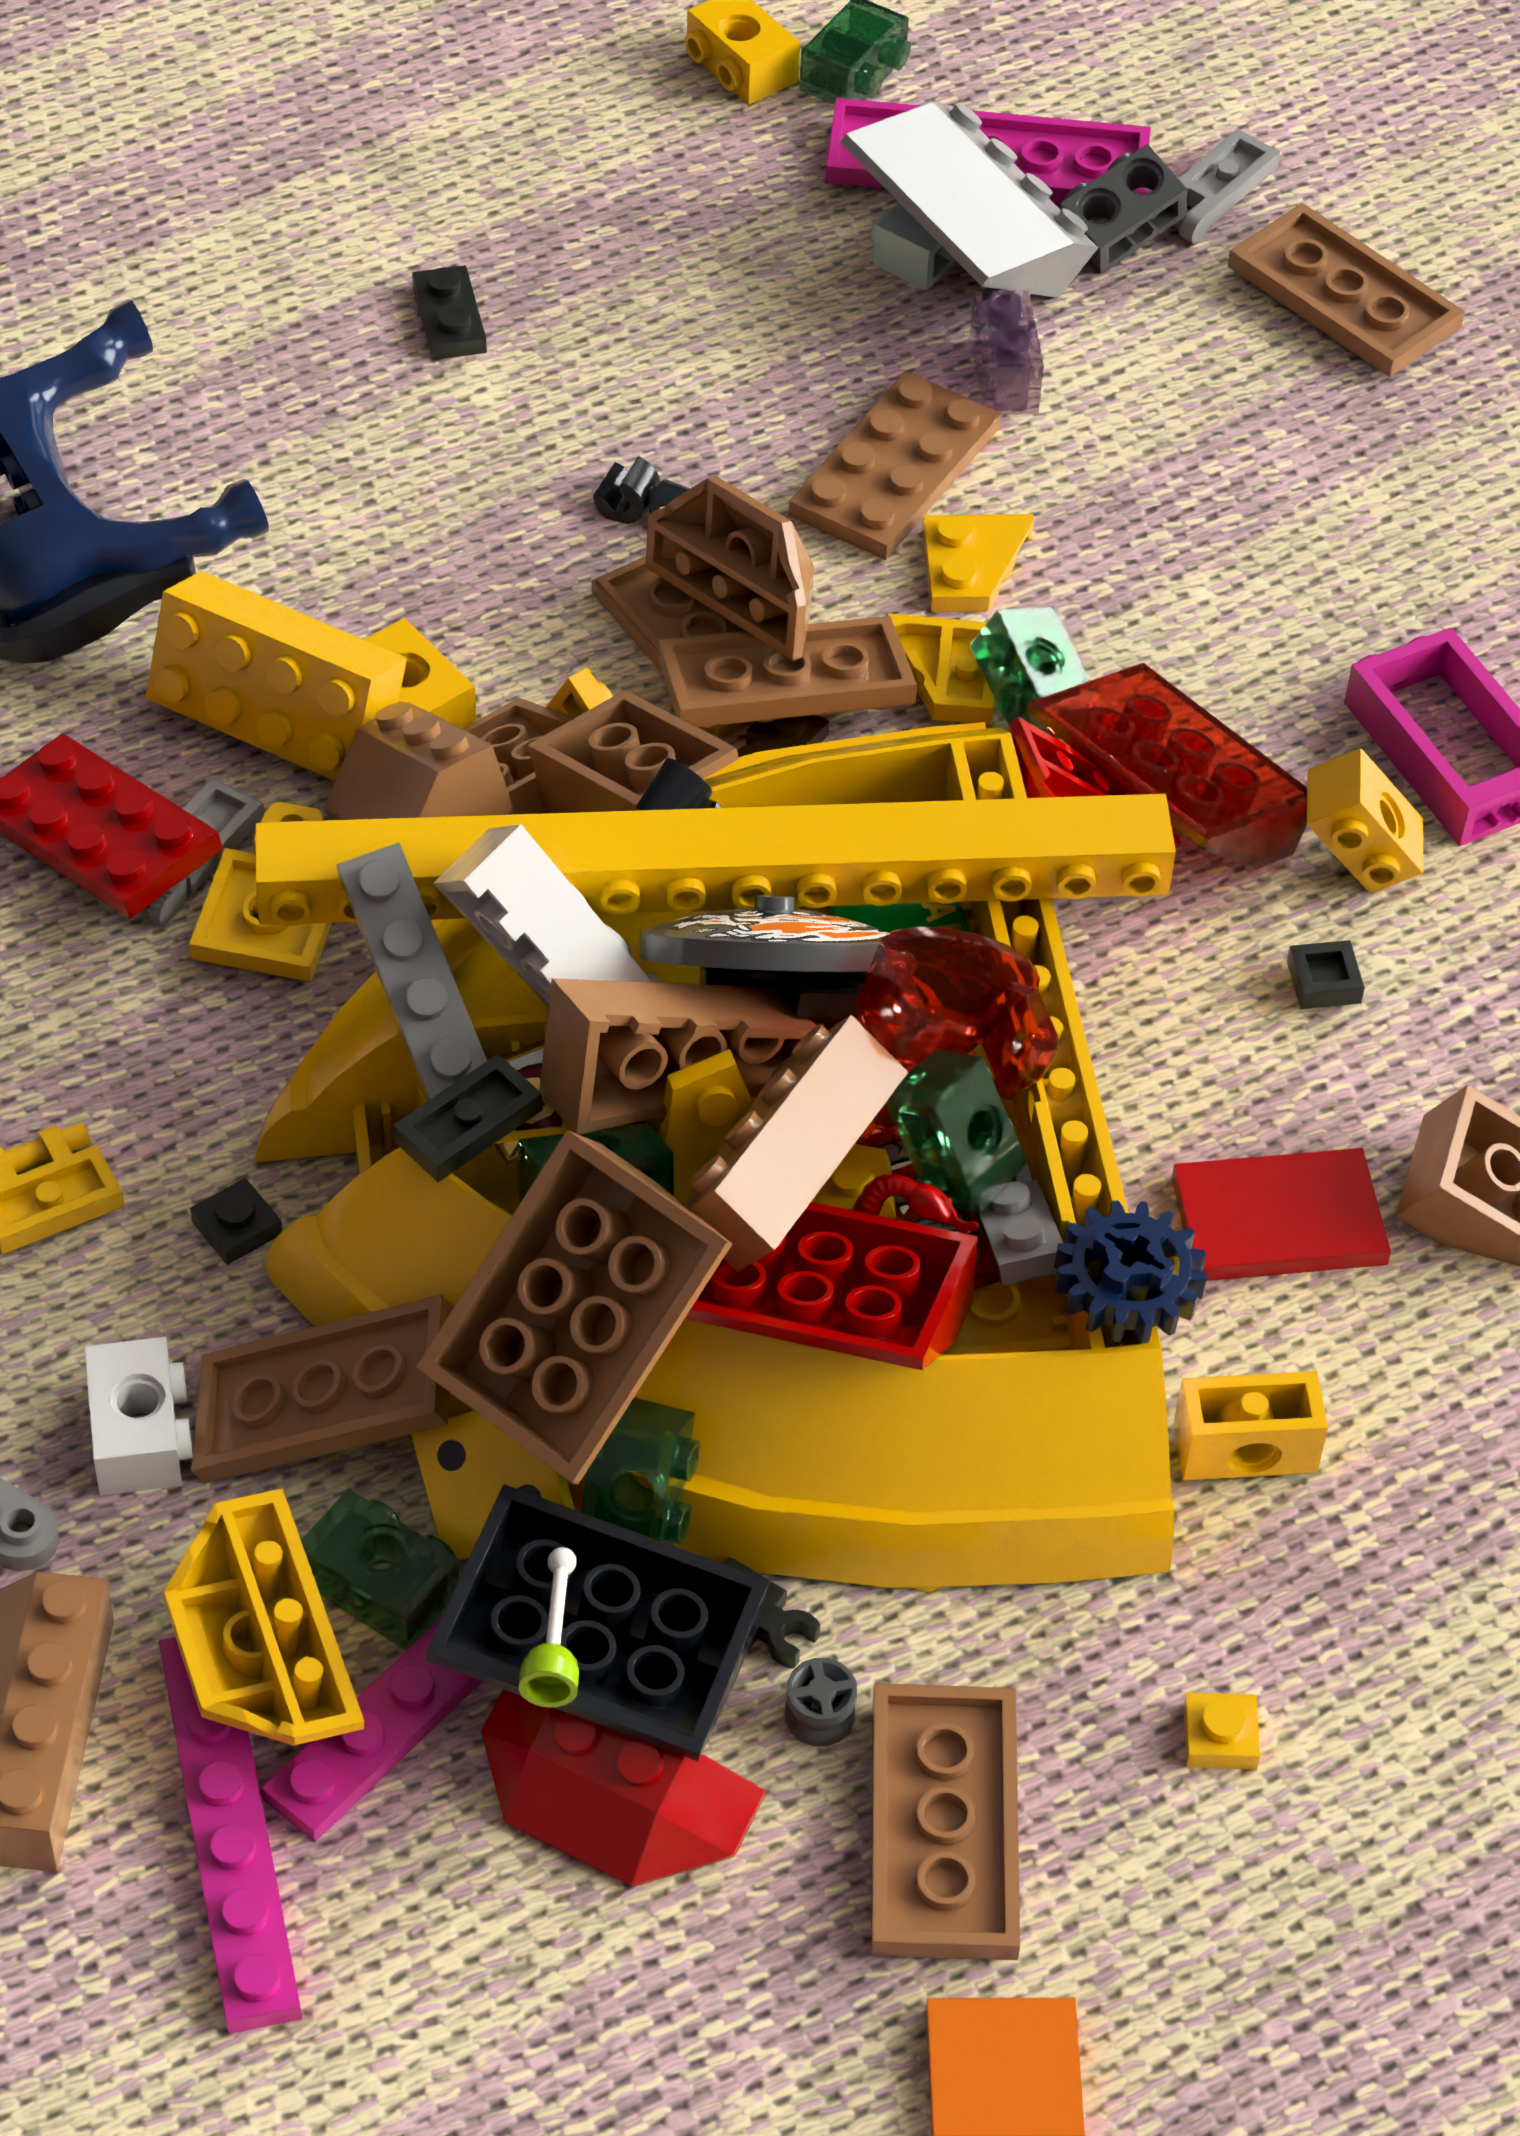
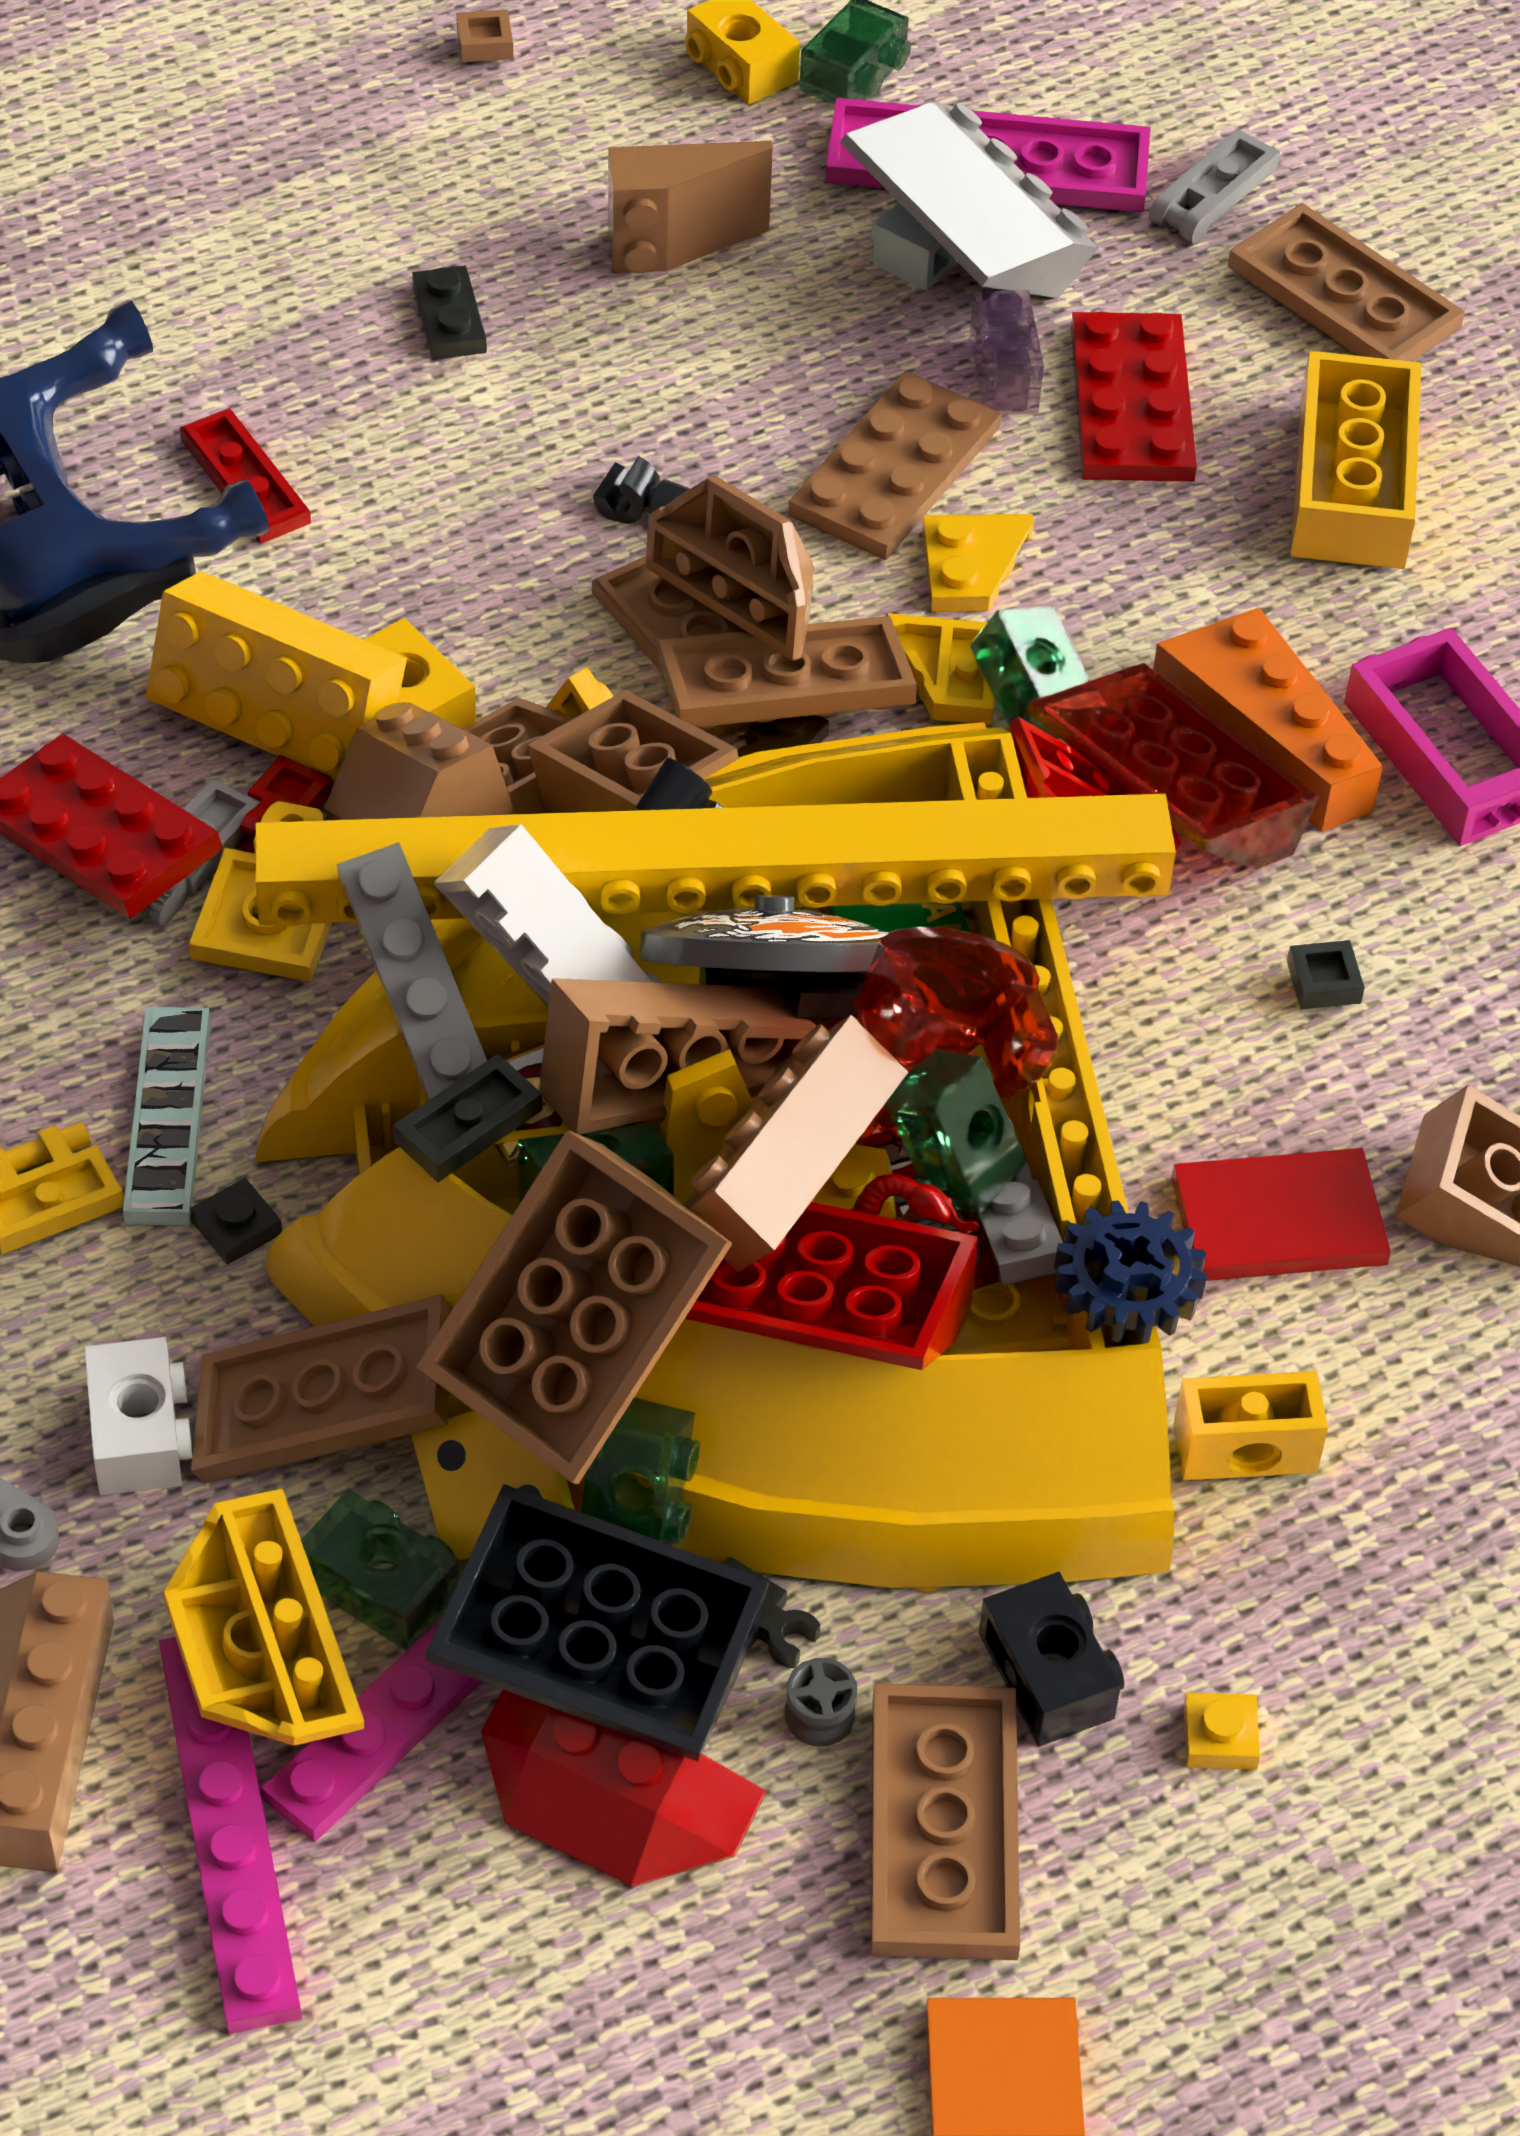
(167, 1117): none -> tile
(232, 454): none -> red tile
(287, 783): none -> red plate
(484, 35): none -> medium nougat plate
(551, 1671): lime hinge -> none
(685, 201): none -> medium nougat slope
(1051, 1694): none -> black brick
(1131, 216): dark grey brick -> none
(1133, 397): none -> red plate
(1270, 699): none -> orange wedge
(1357, 460): none -> yellow brick
(1365, 820): yellow brick -> none

